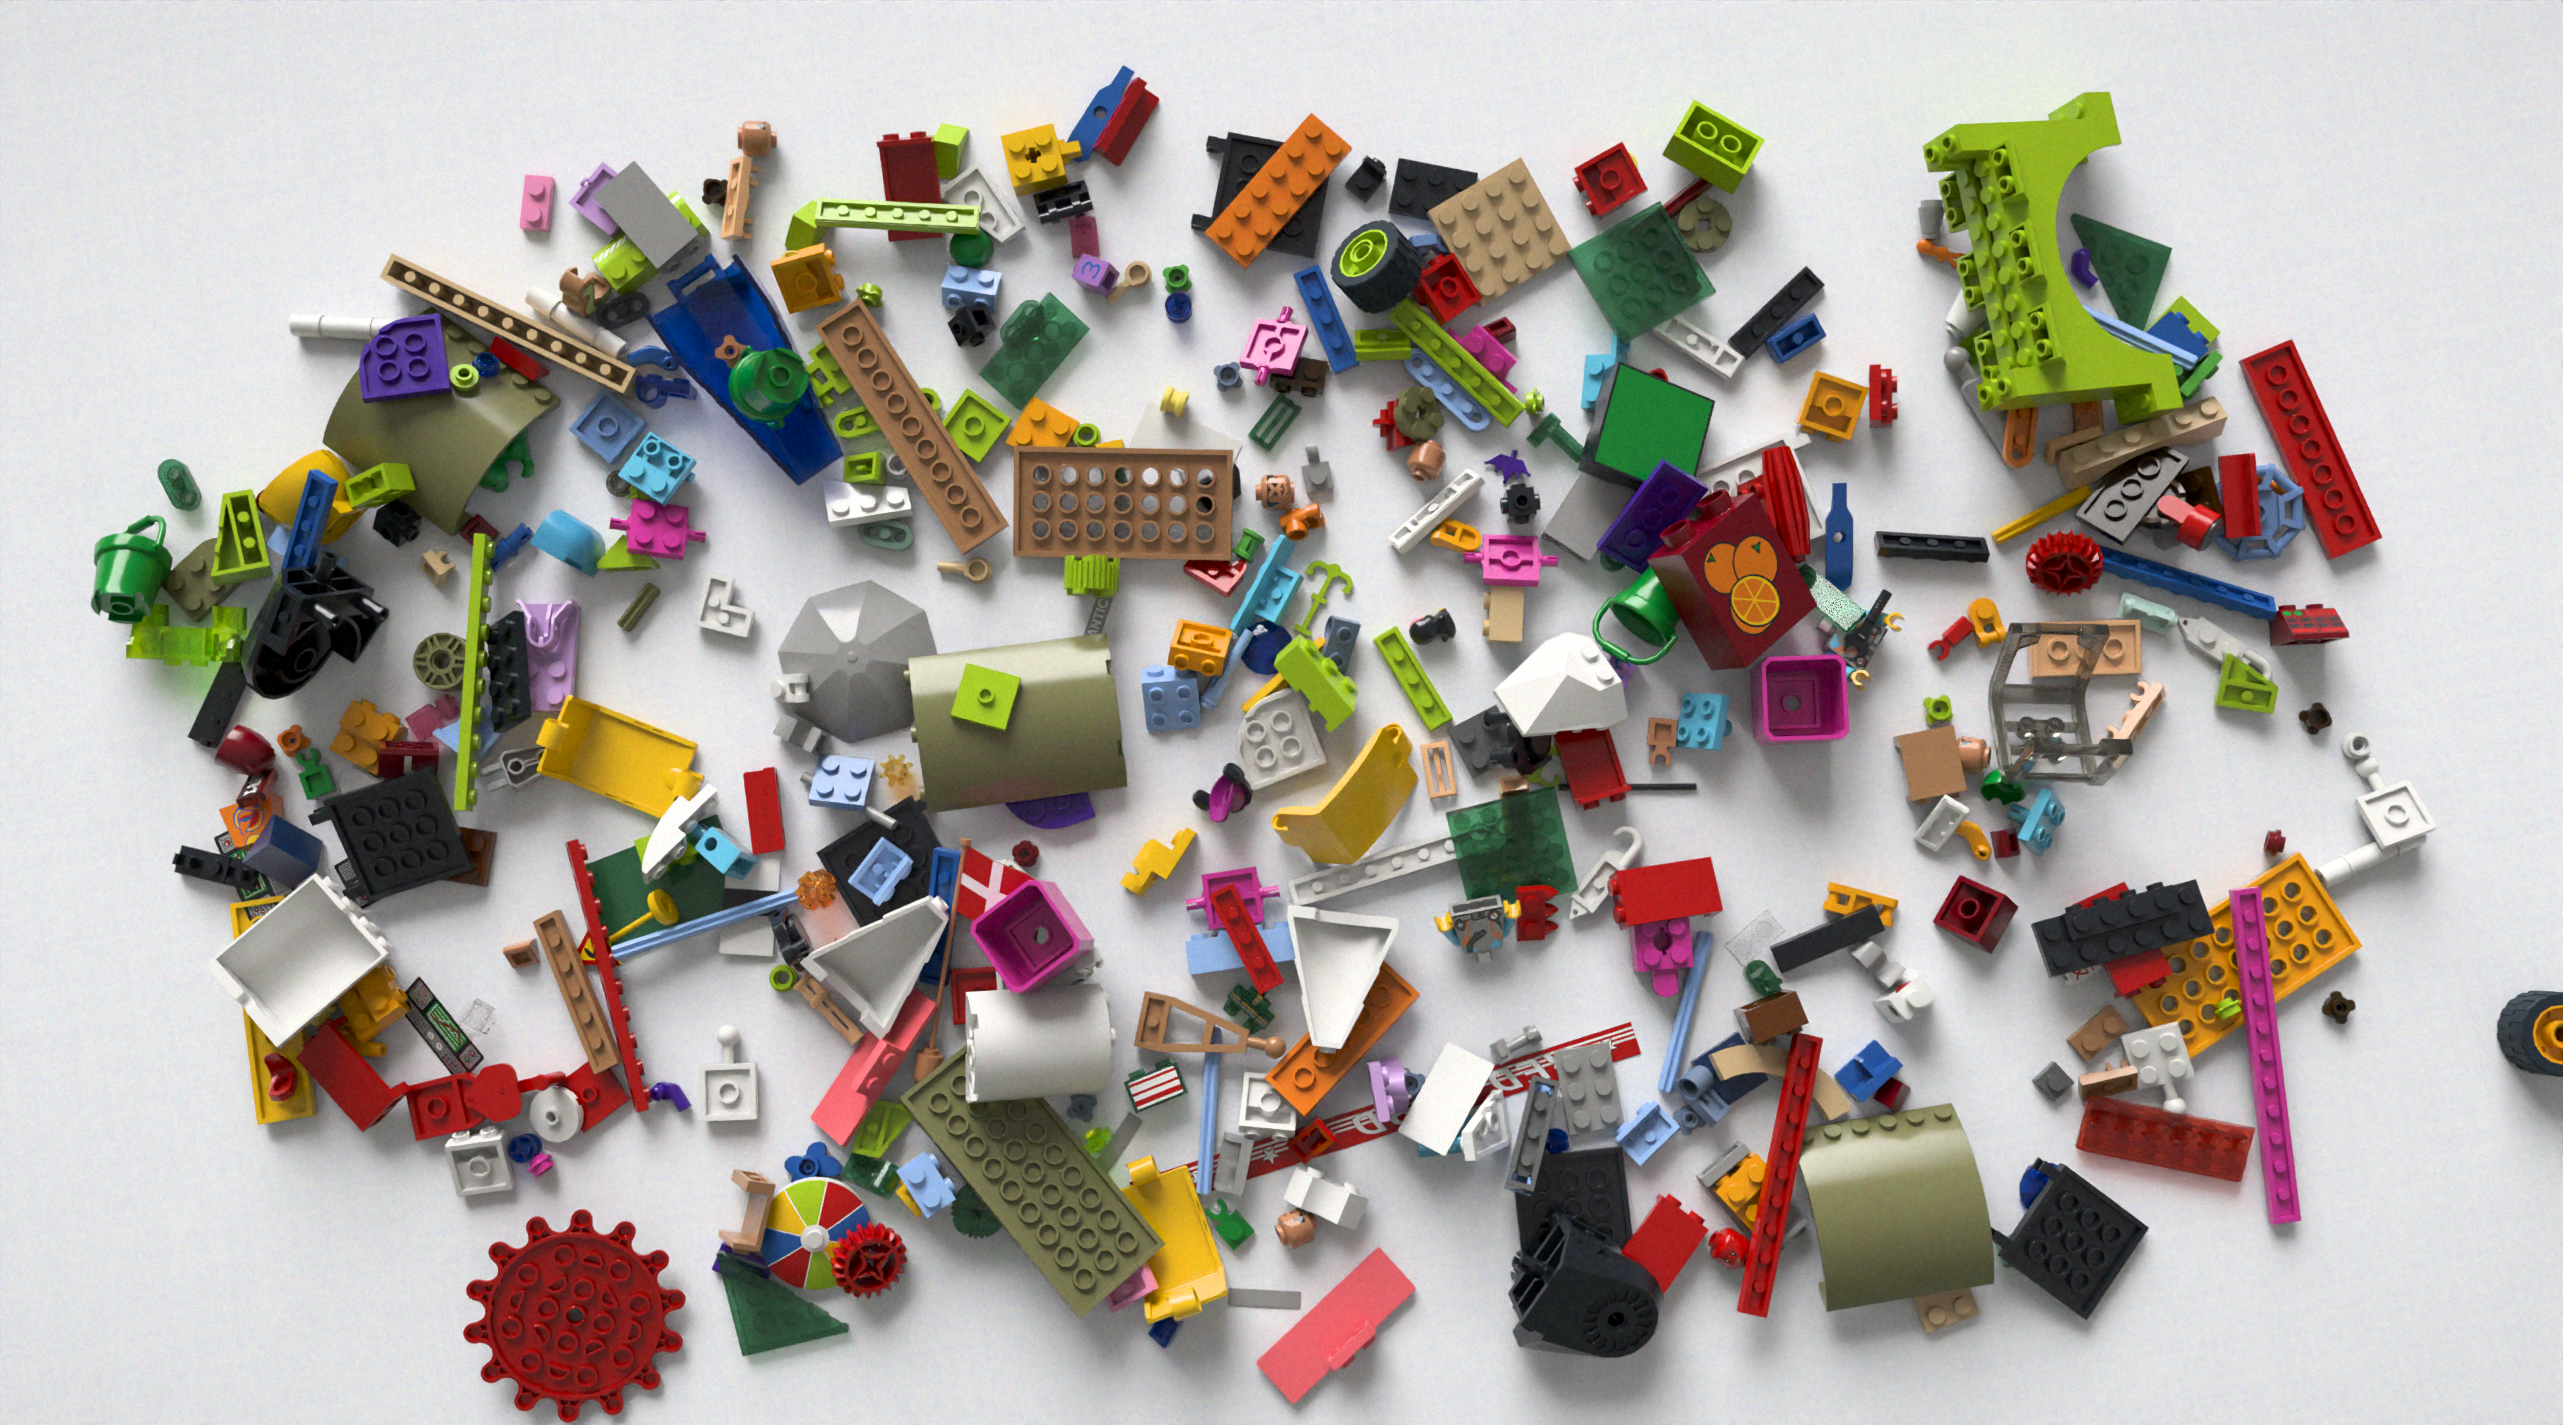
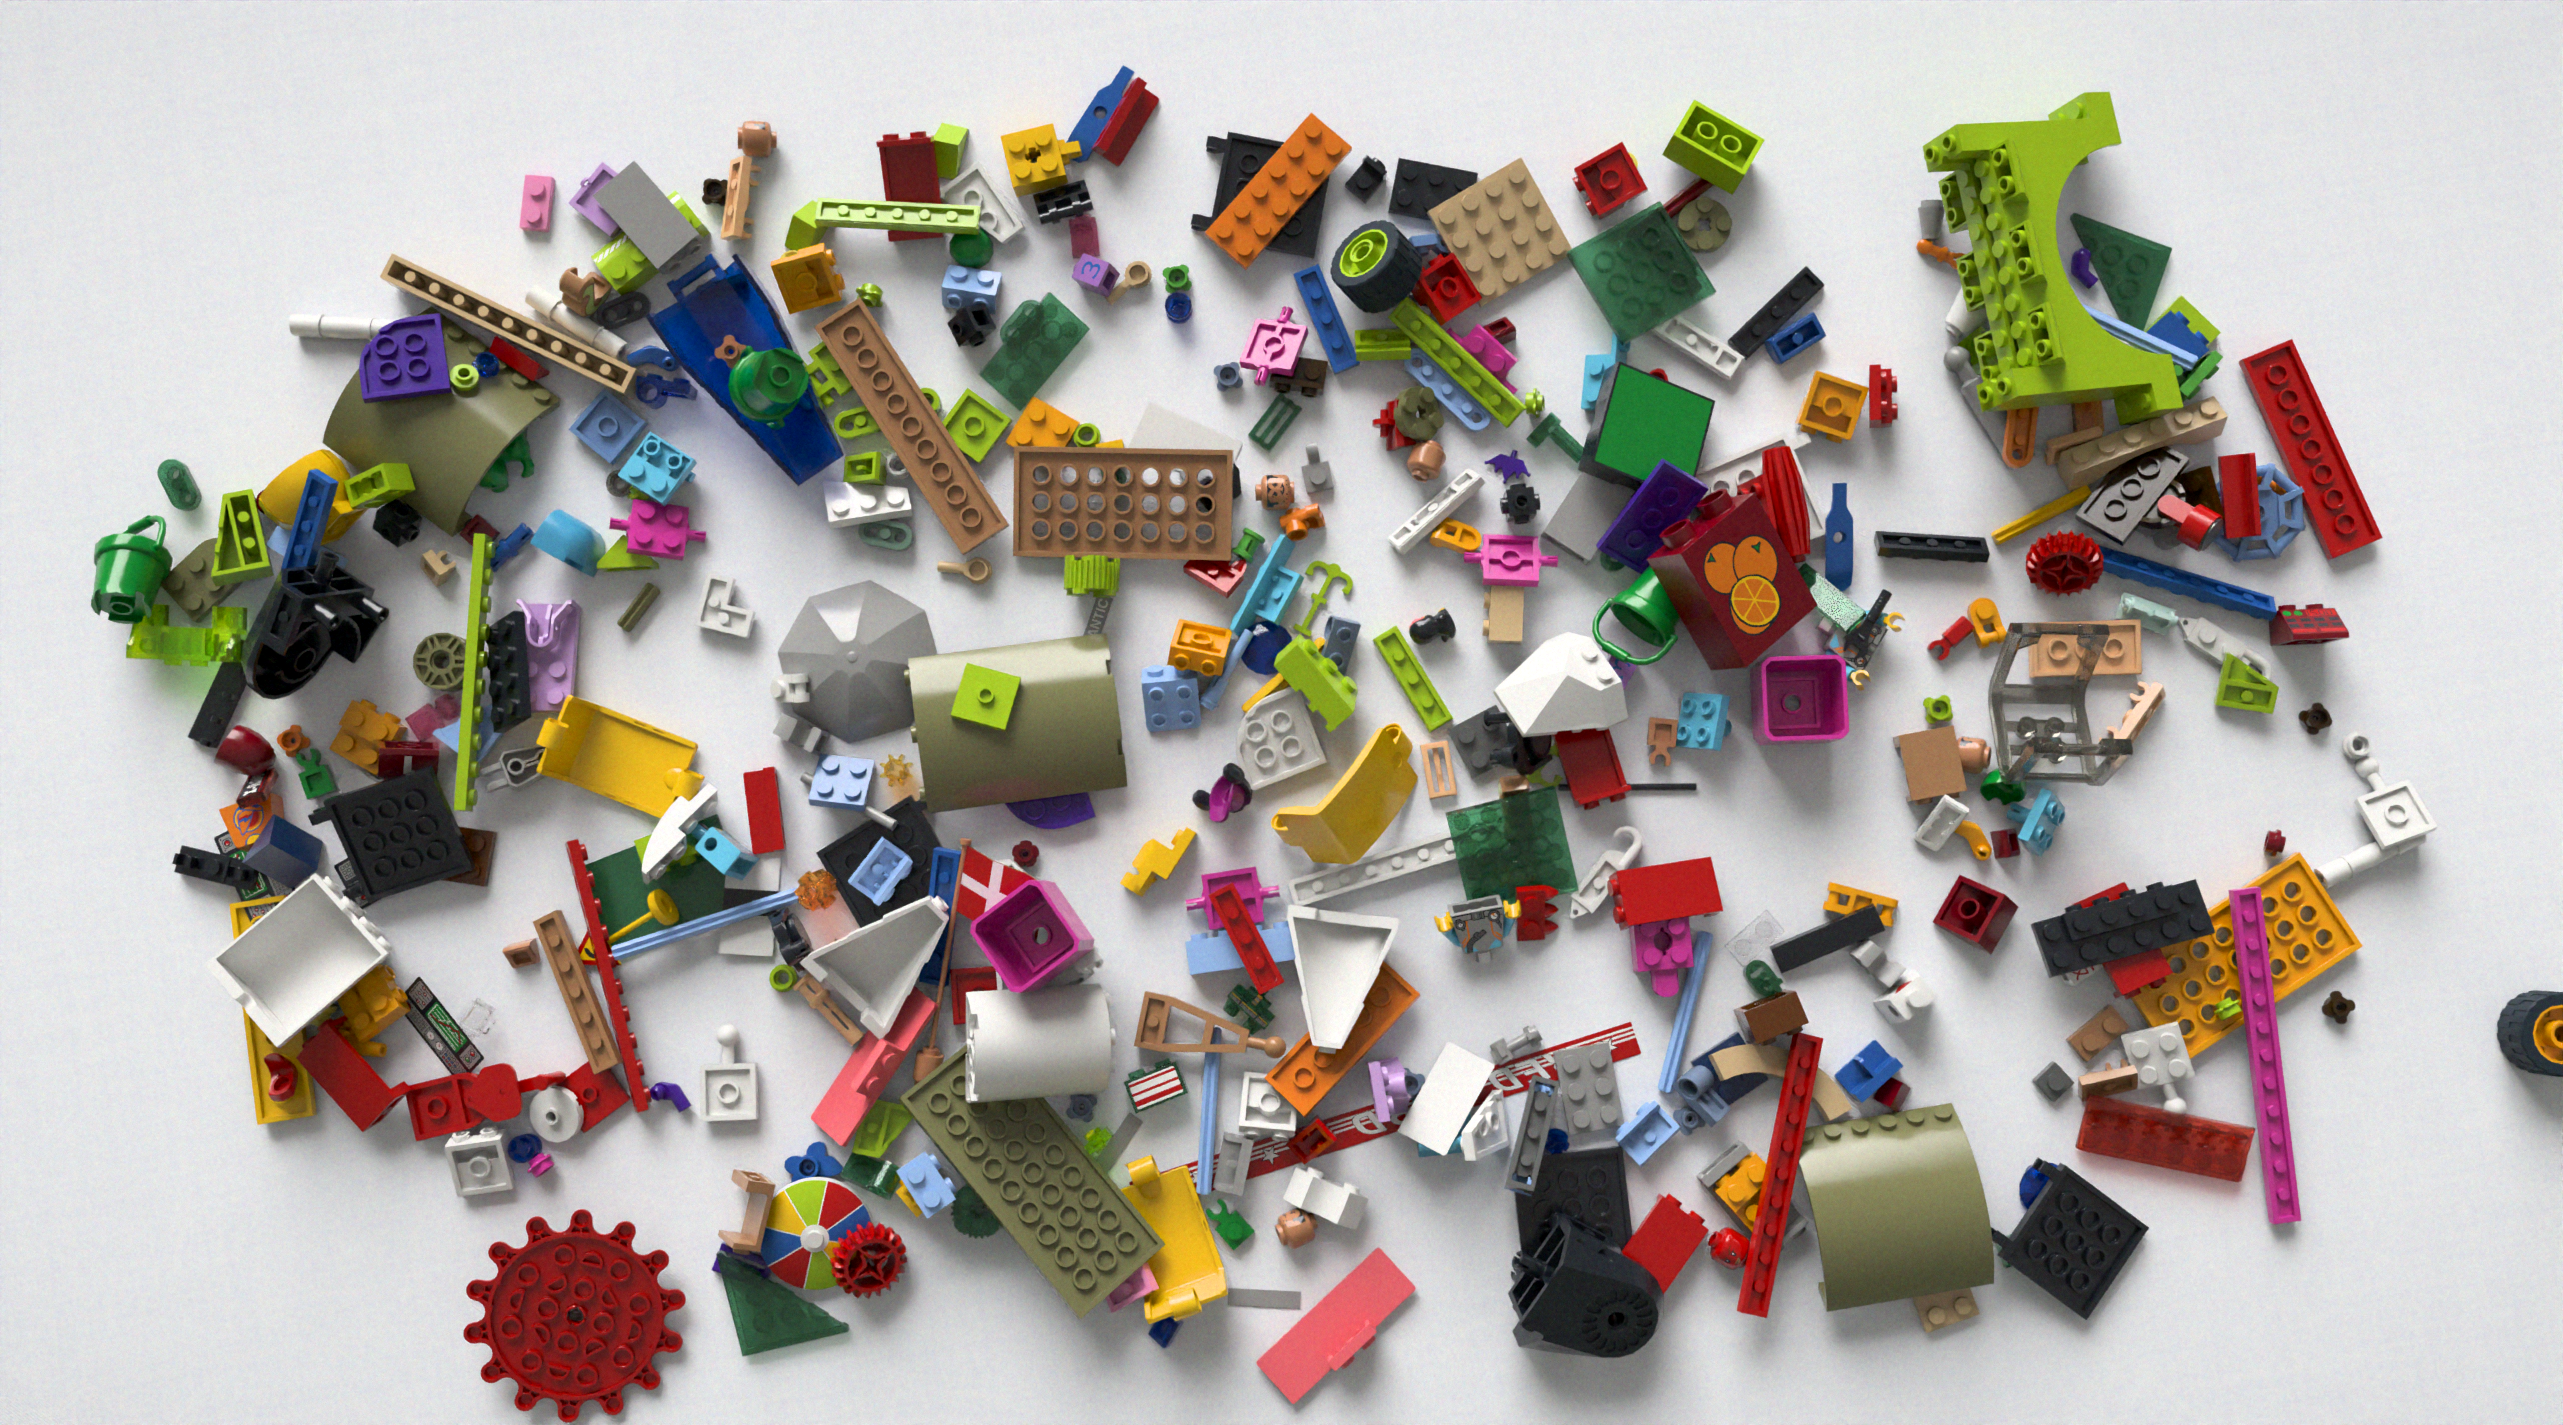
(1174, 401): light yellow wheel -> none

